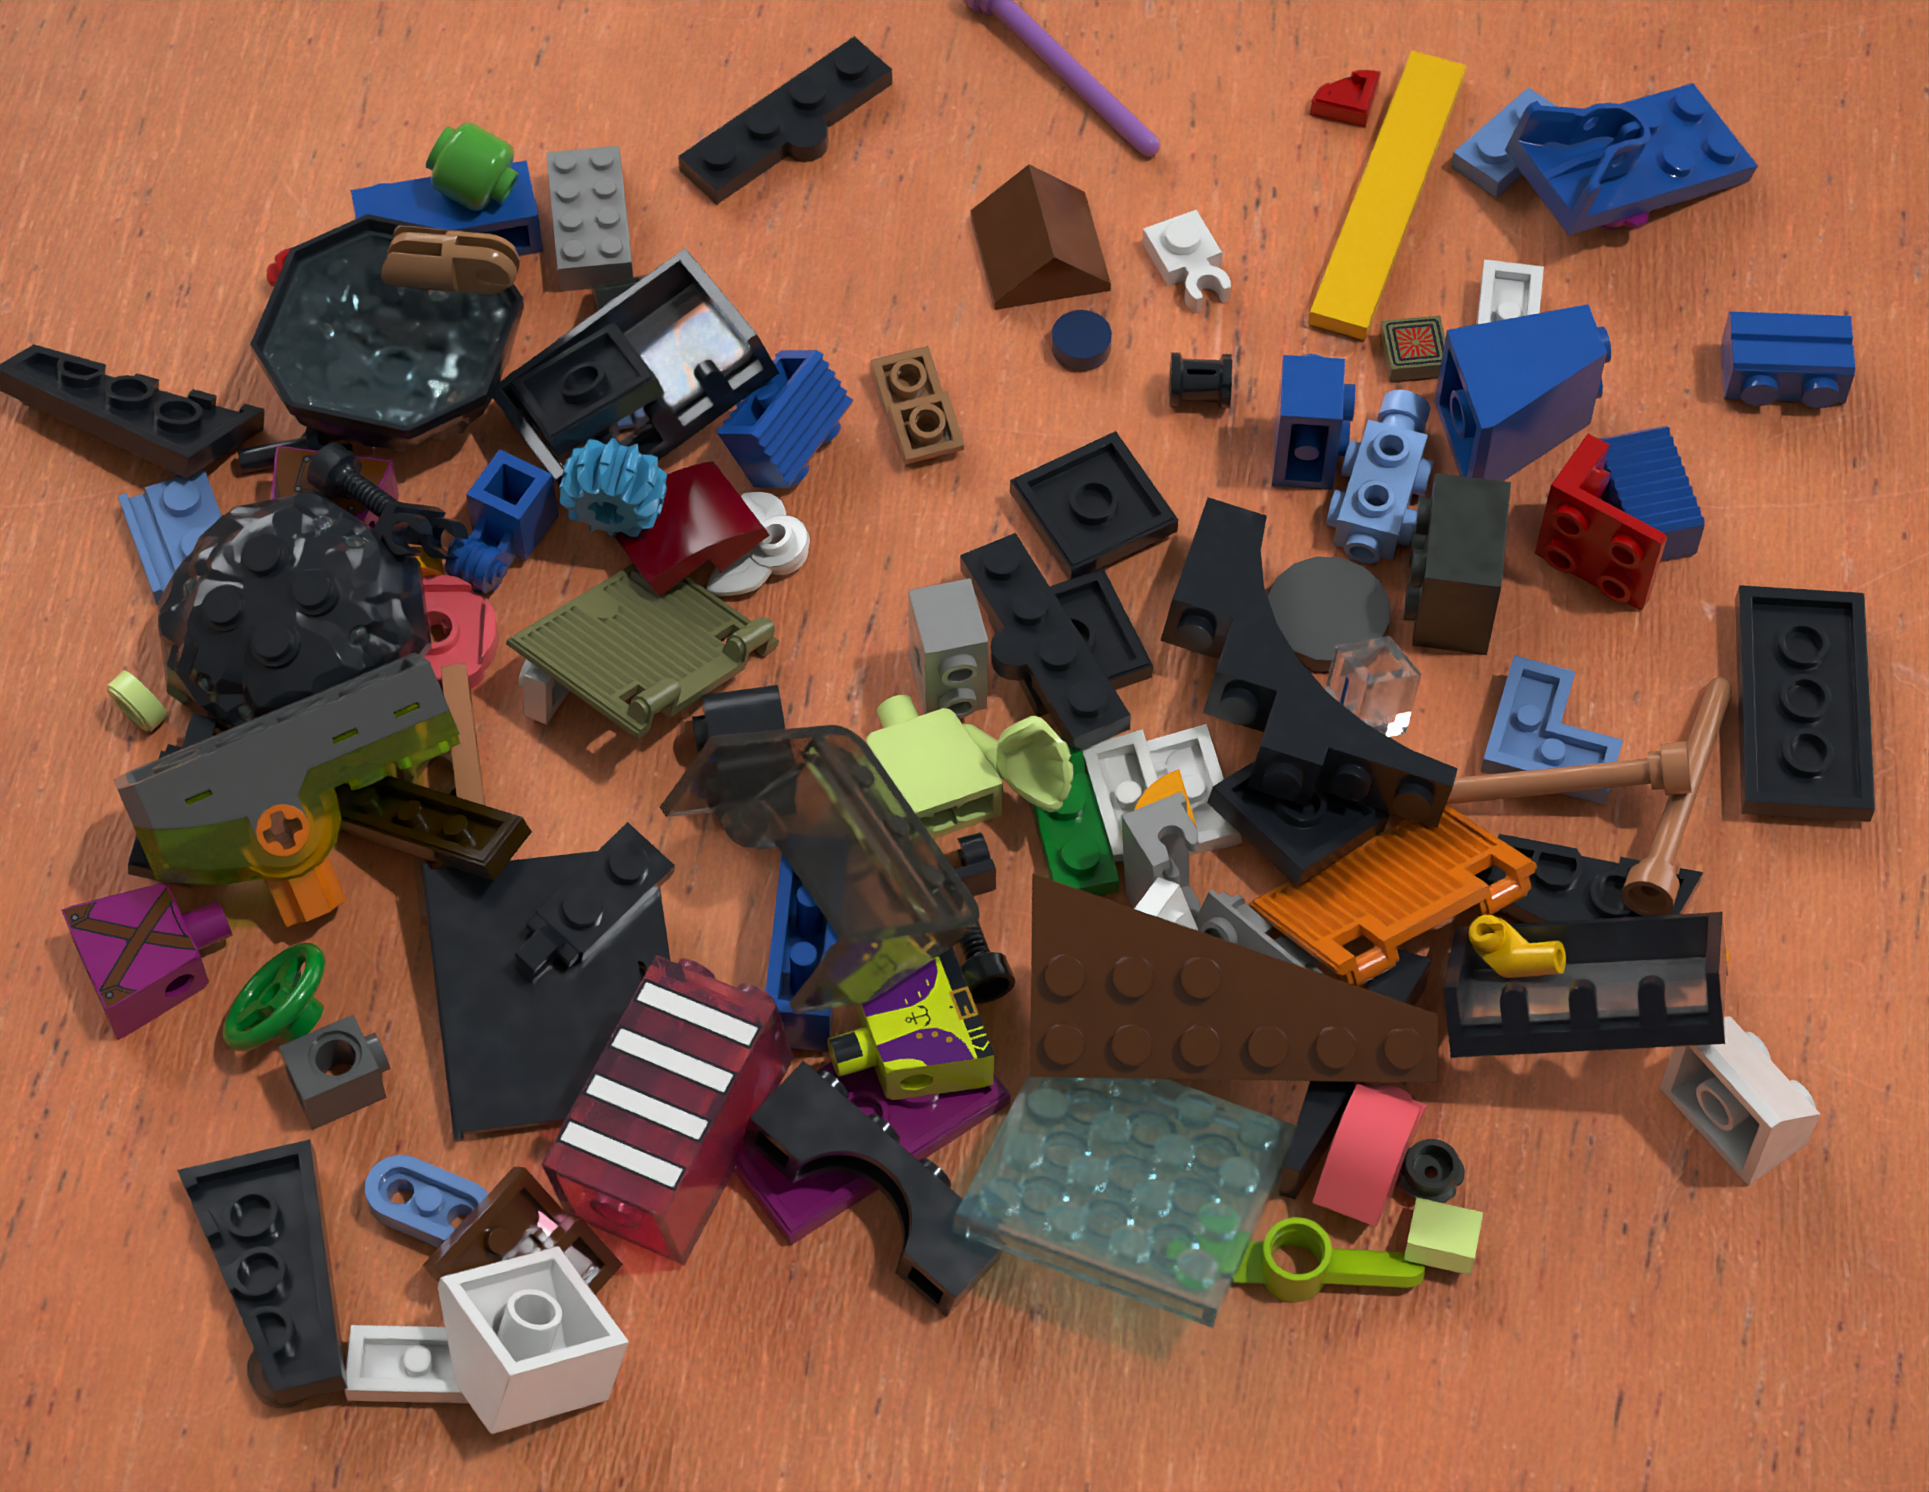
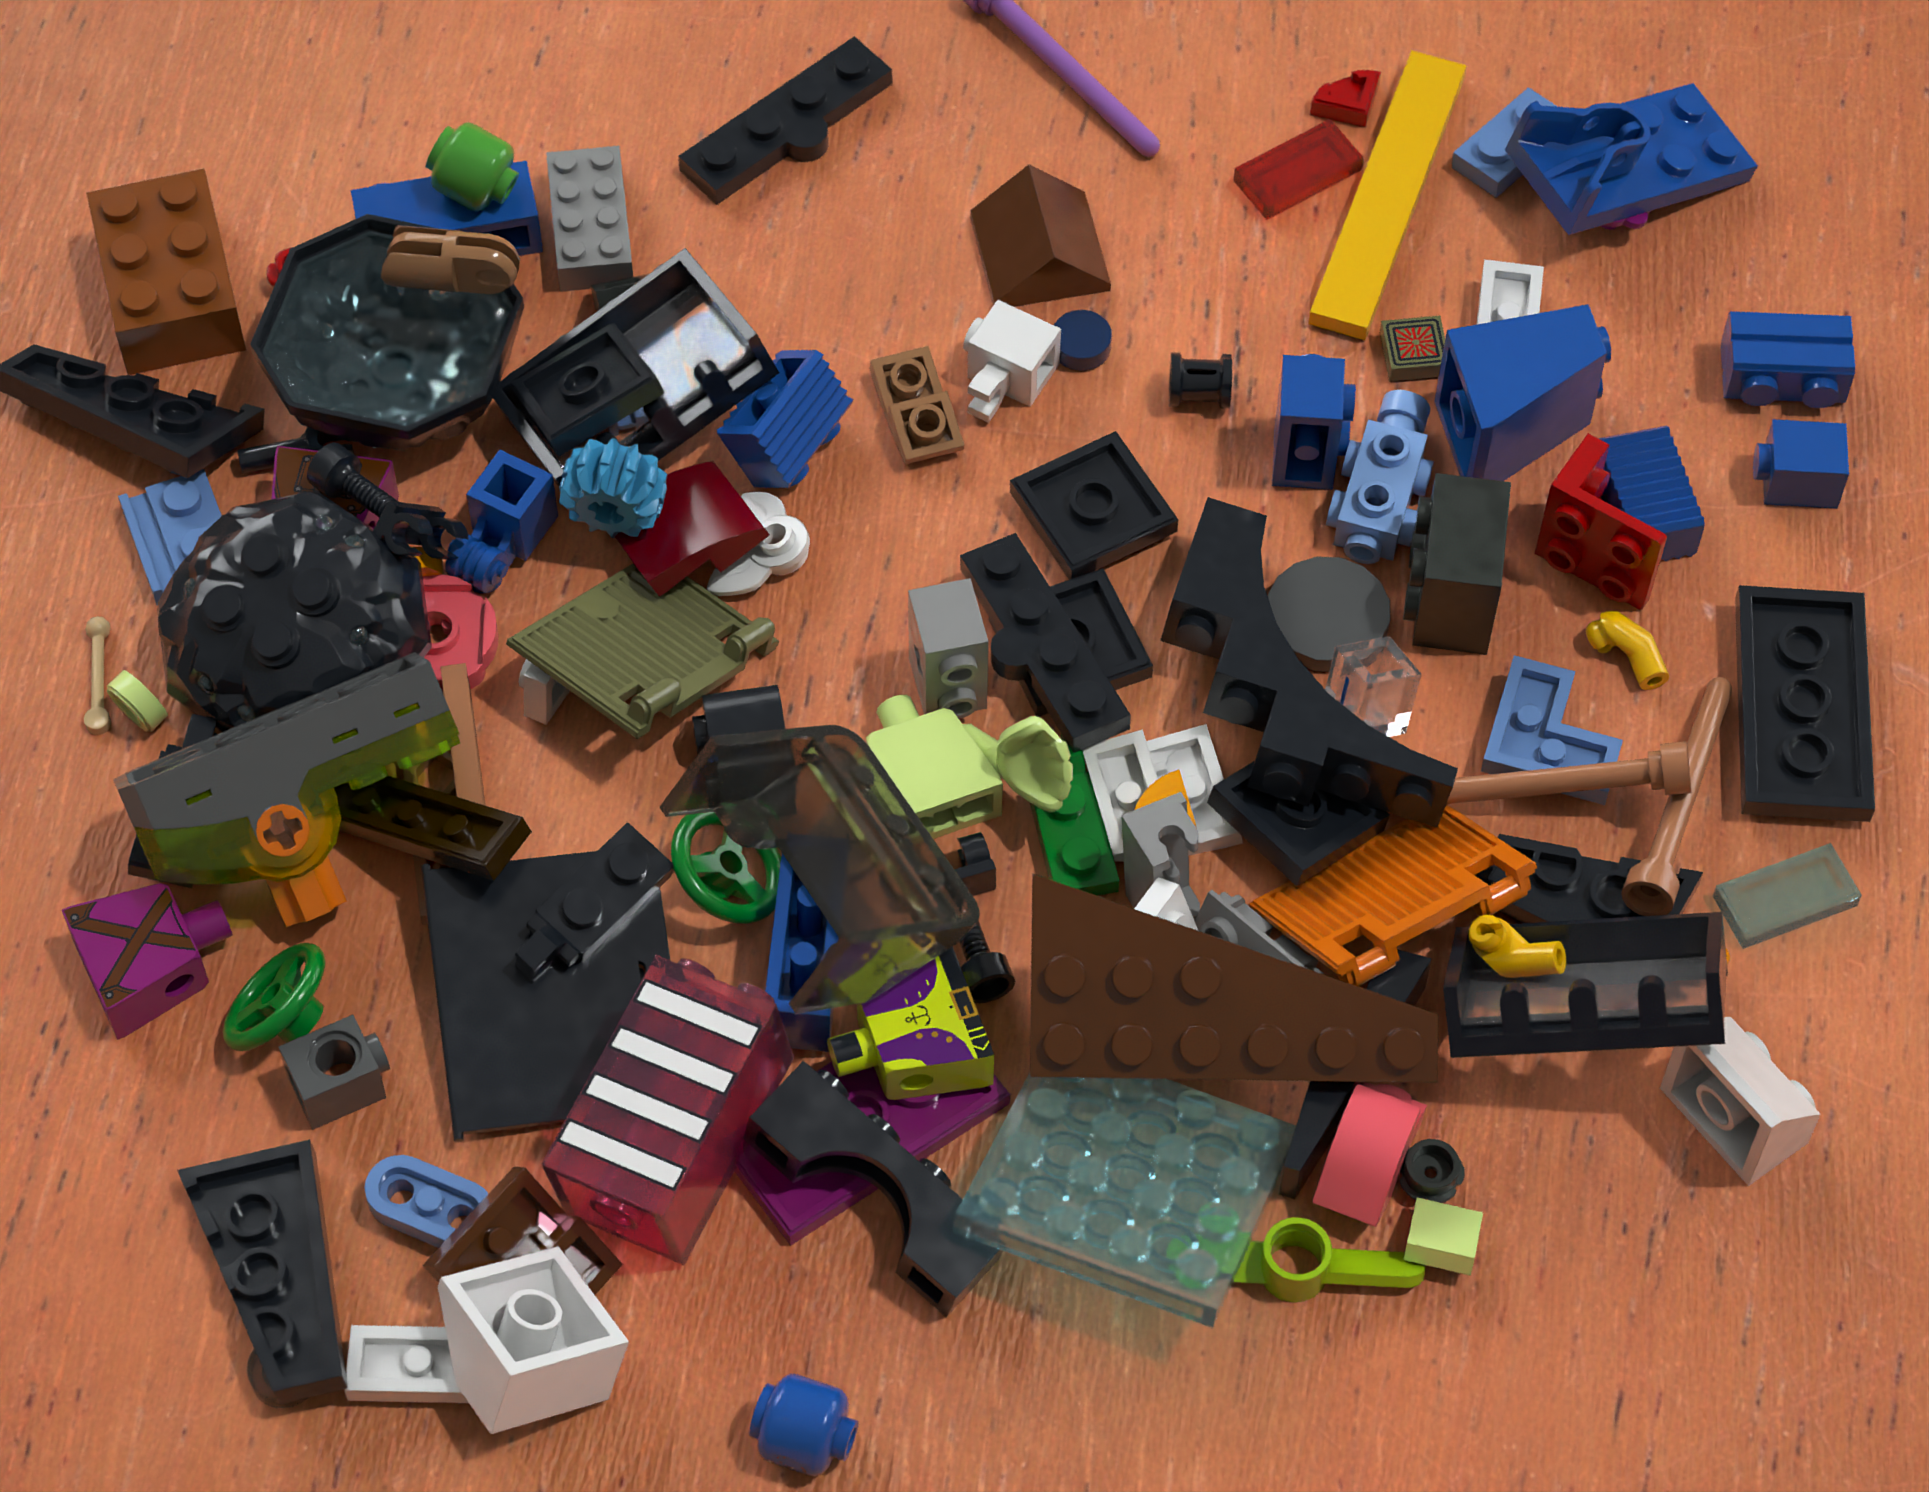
(97, 718): none -> tan hinge
(165, 272): none -> dark orange brick
(723, 873): none -> green piece
(803, 1424): none -> blue head
(1009, 357): none -> white brick
(1188, 253): white plate -> none
(1298, 169): none -> clear red tile
(1635, 641): none -> yellow arm
(1786, 895): none -> clear light blue tile
(1803, 463): none -> blue brick

